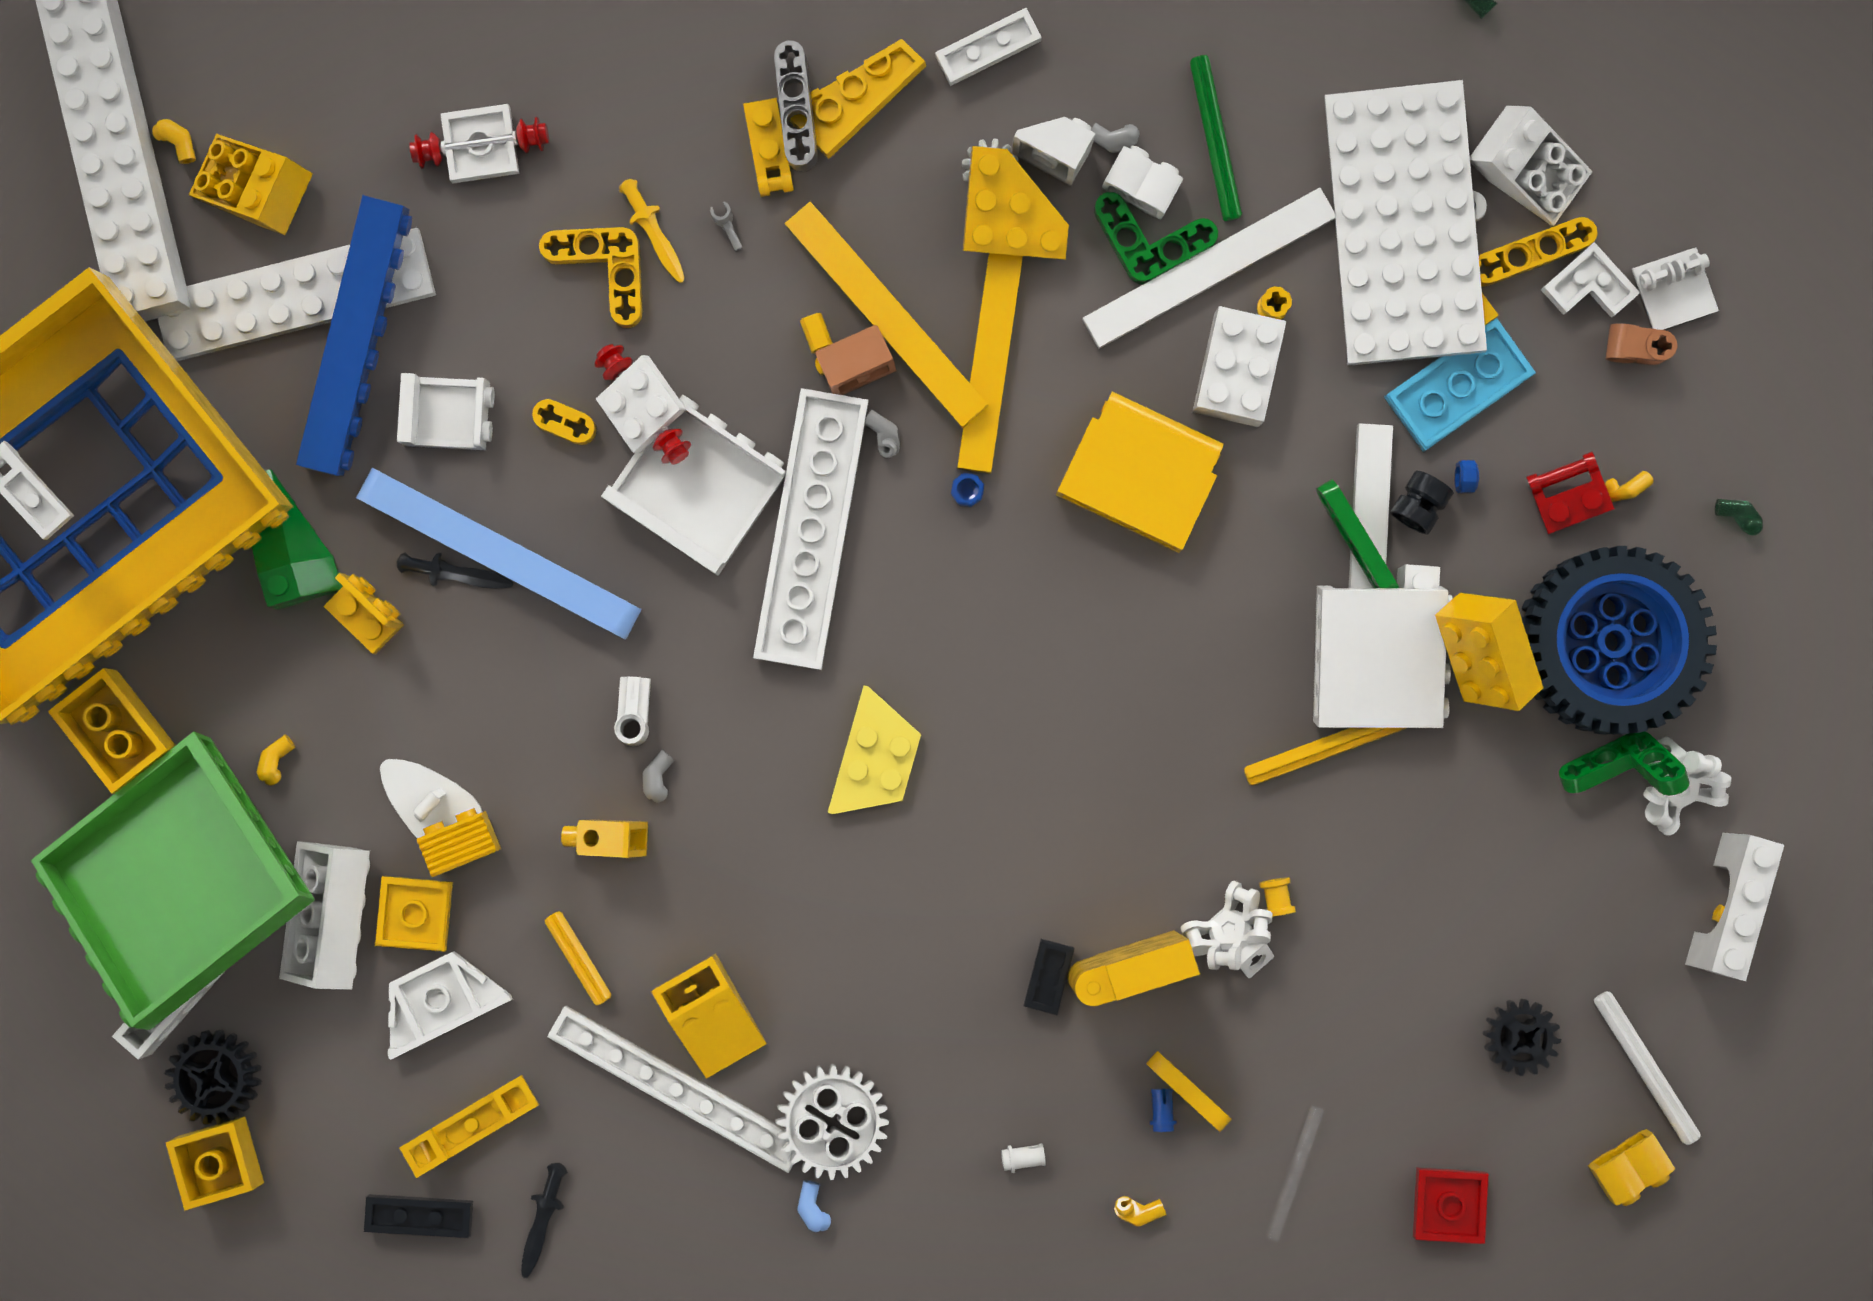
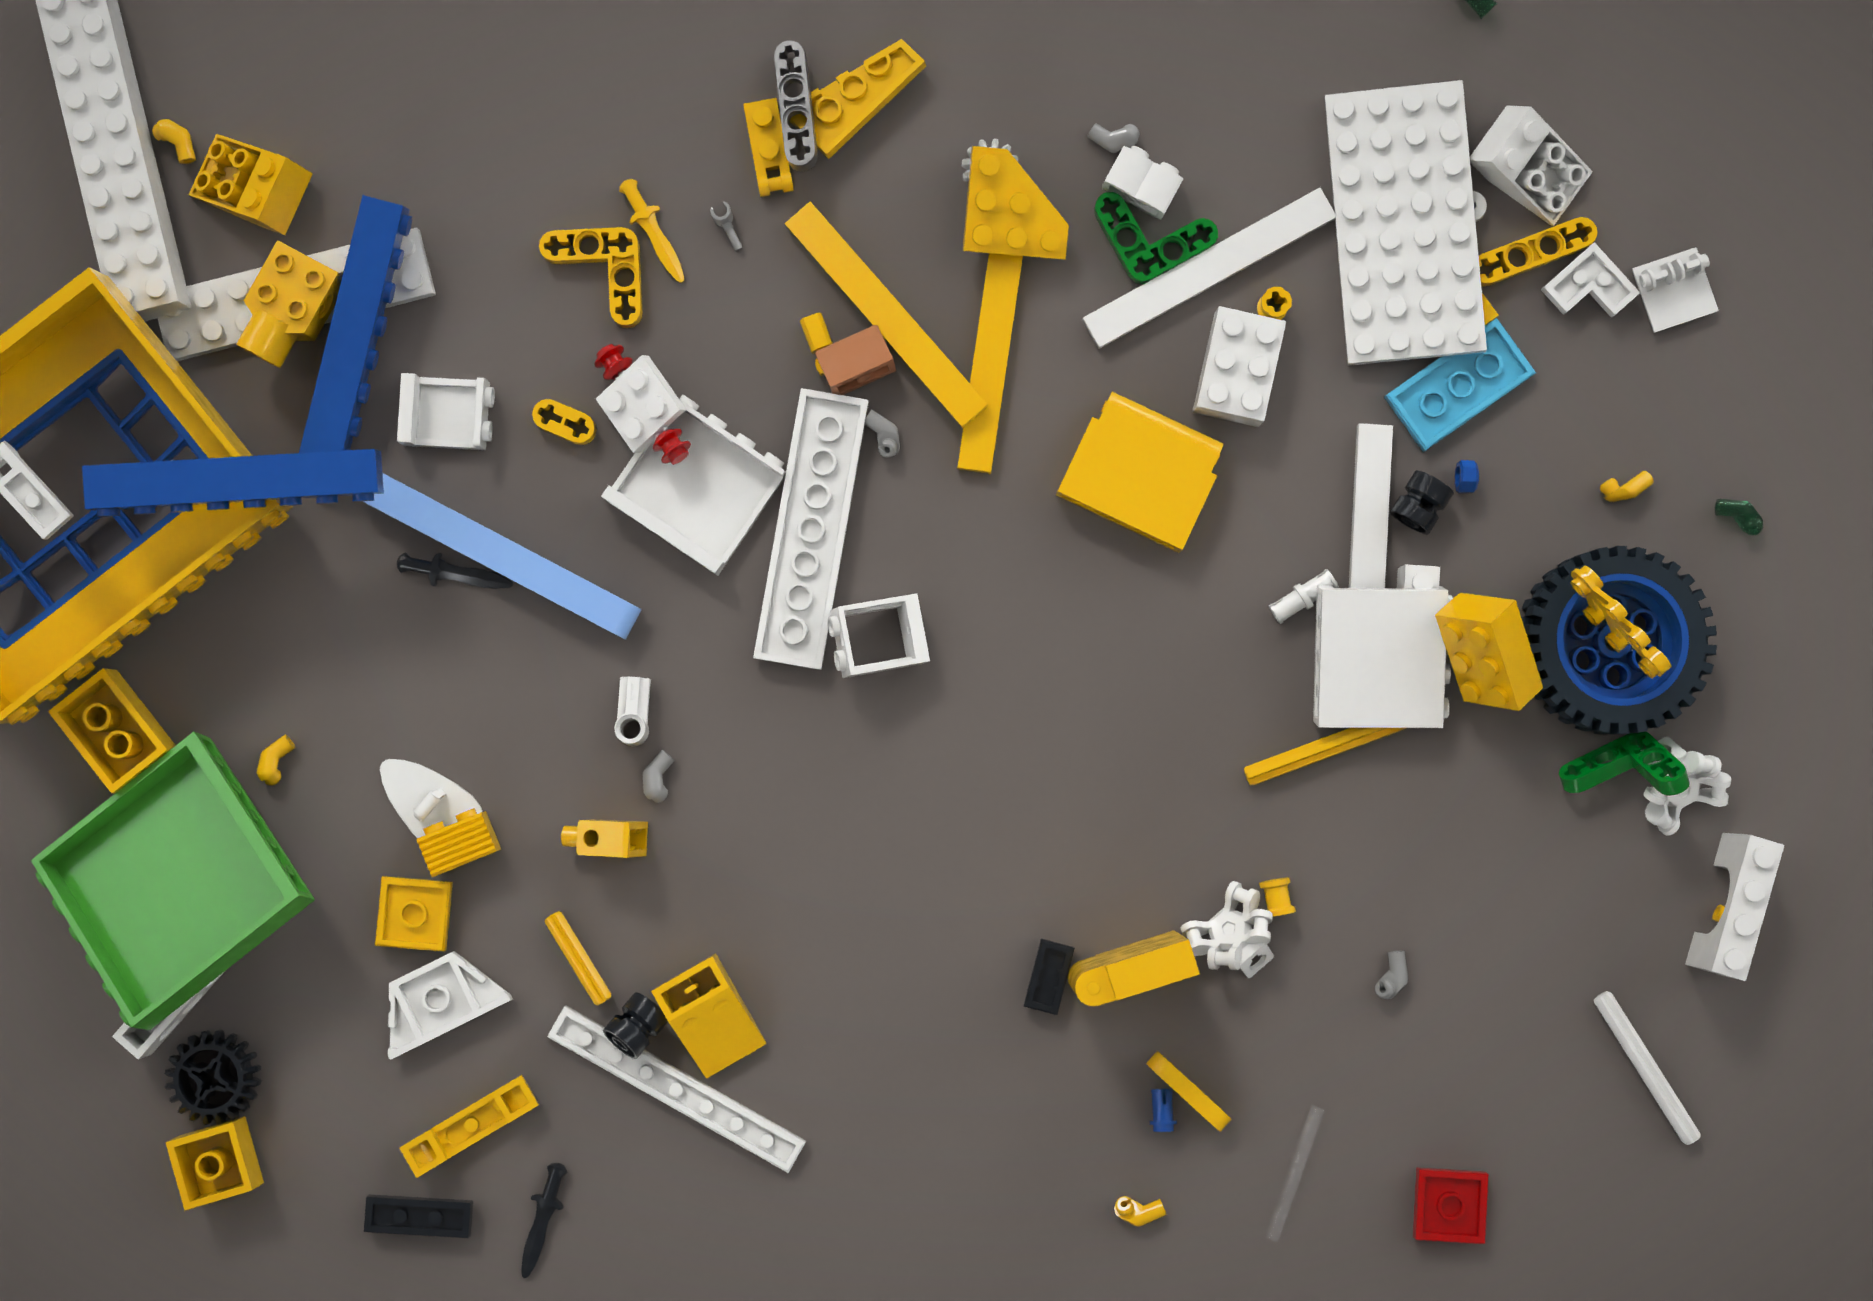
(233, 480): none -> blue brick
(287, 303): none -> yellow brick
(293, 560): green wedge -> none
(326, 934): white slope -> none
(364, 614): yellow bracket -> none
(479, 143): white plate -> none
(639, 1021): none -> black wheel
(808, 1209): light blue arm -> none
(848, 1094): white gear -> none
(875, 757): light yellow wing -> none
(911, 629): none -> white window
(967, 490): blue tile -> none
(988, 46): white plate -> none
(1023, 1157): white pin -> none
(1055, 146): white slope -> none
(1215, 138): green axle -> none
(1301, 597): none -> white pin
(1355, 536): green beam -> none
(1395, 978): none -> light grey arm
(1511, 1047): black gear -> none
(1576, 503): red plate -> none
(1622, 632): none -> yellow plant
(1632, 1168): yellow brick -> none
(1634, 344): nougat piece -> none

